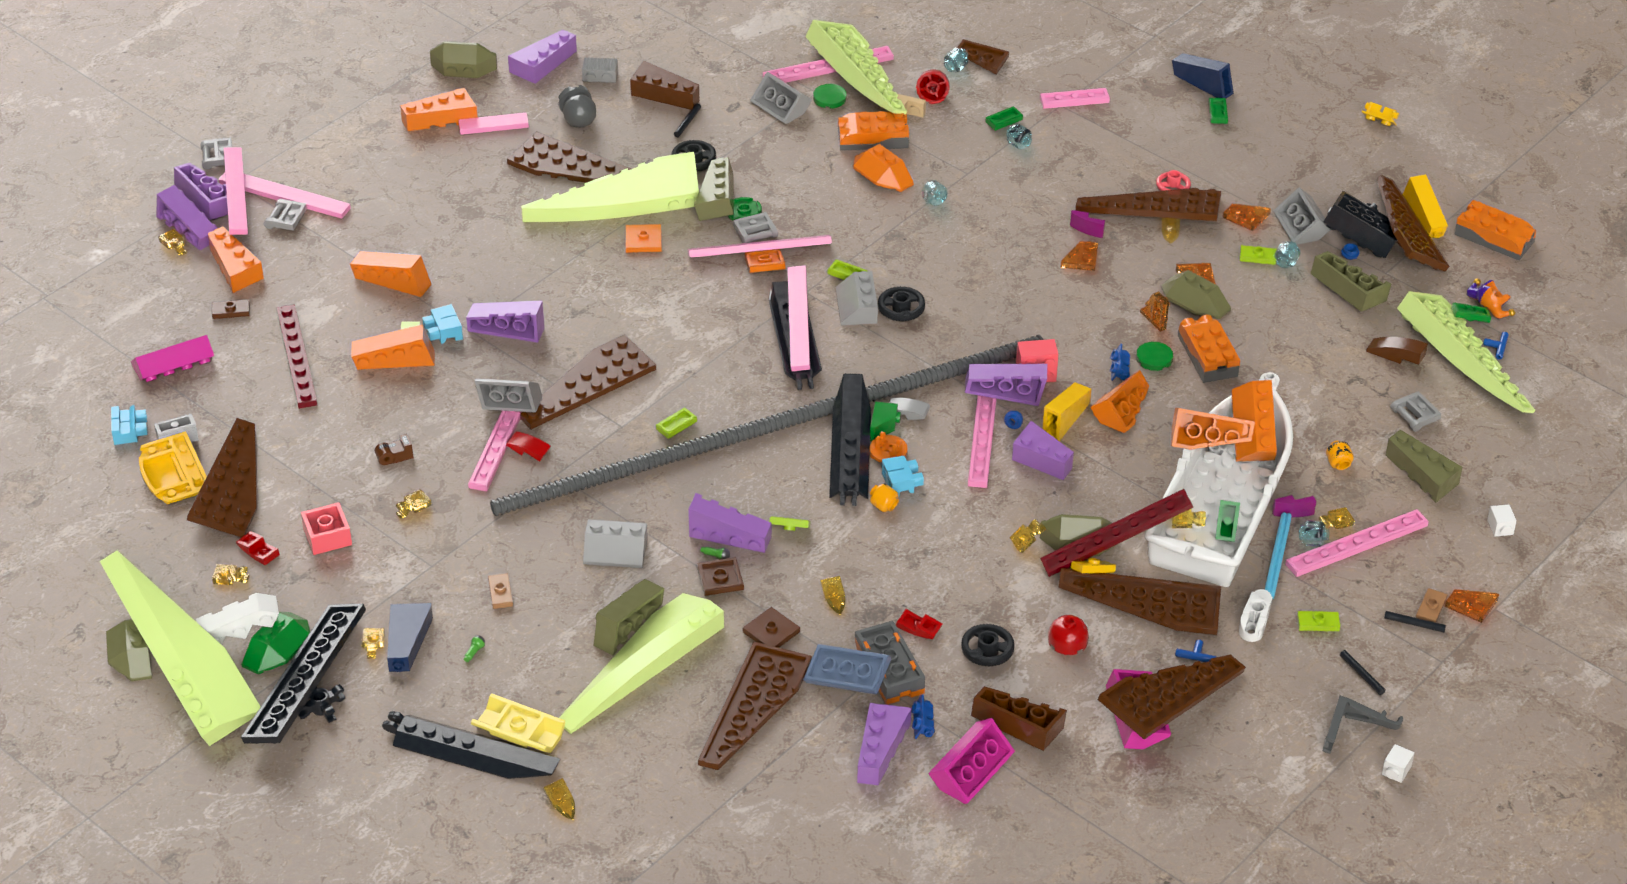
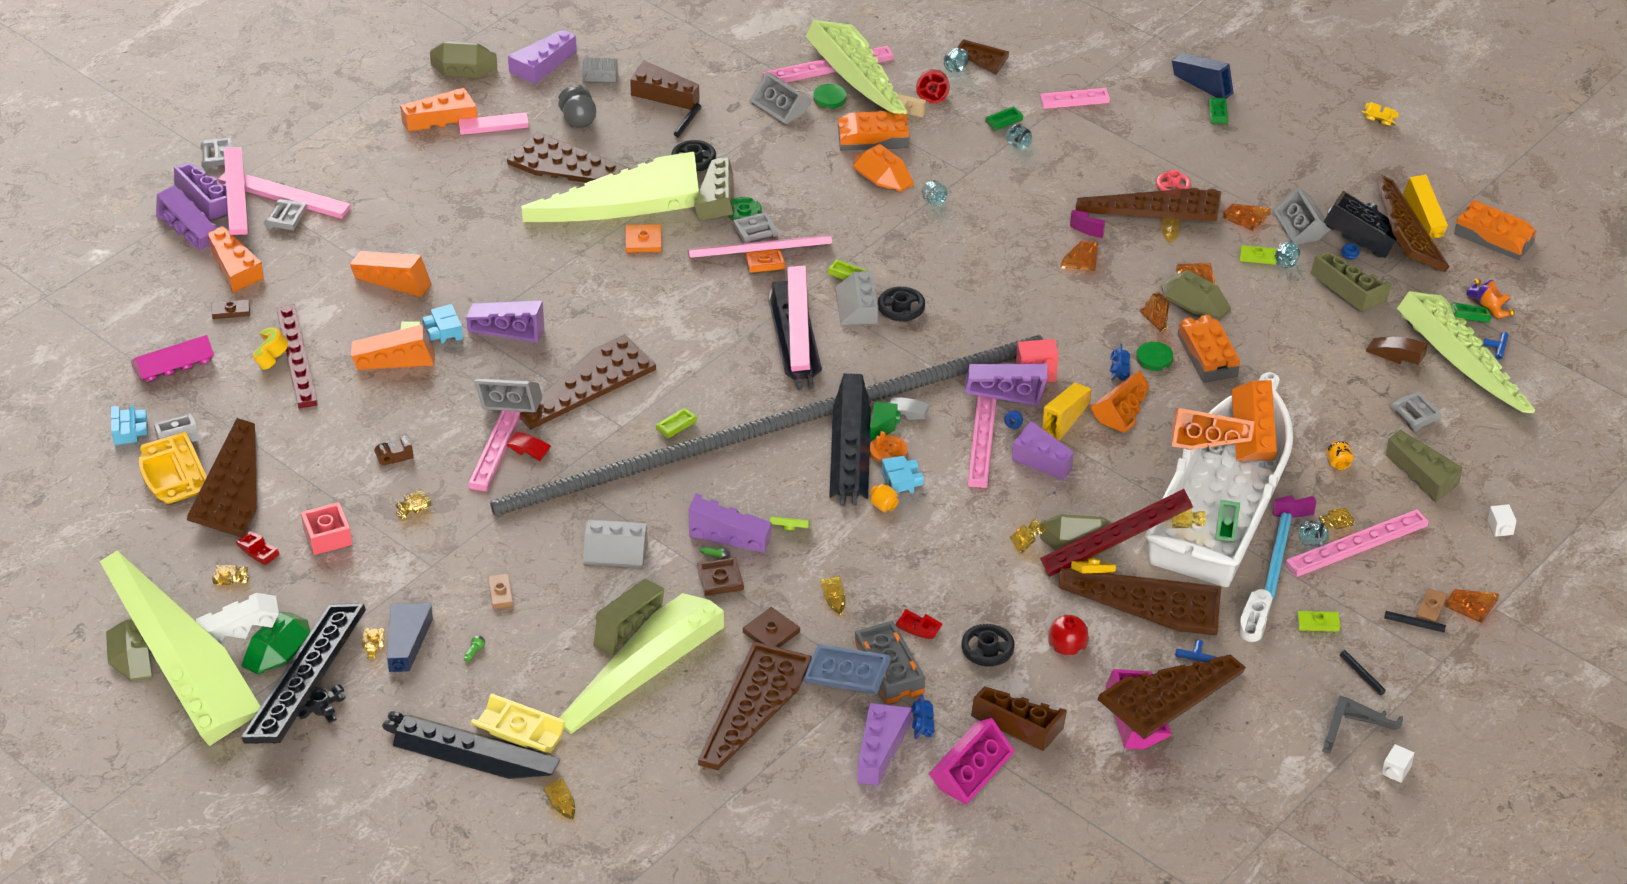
(173, 239): clear yellow plate -> none
(273, 347): none -> yellow animal

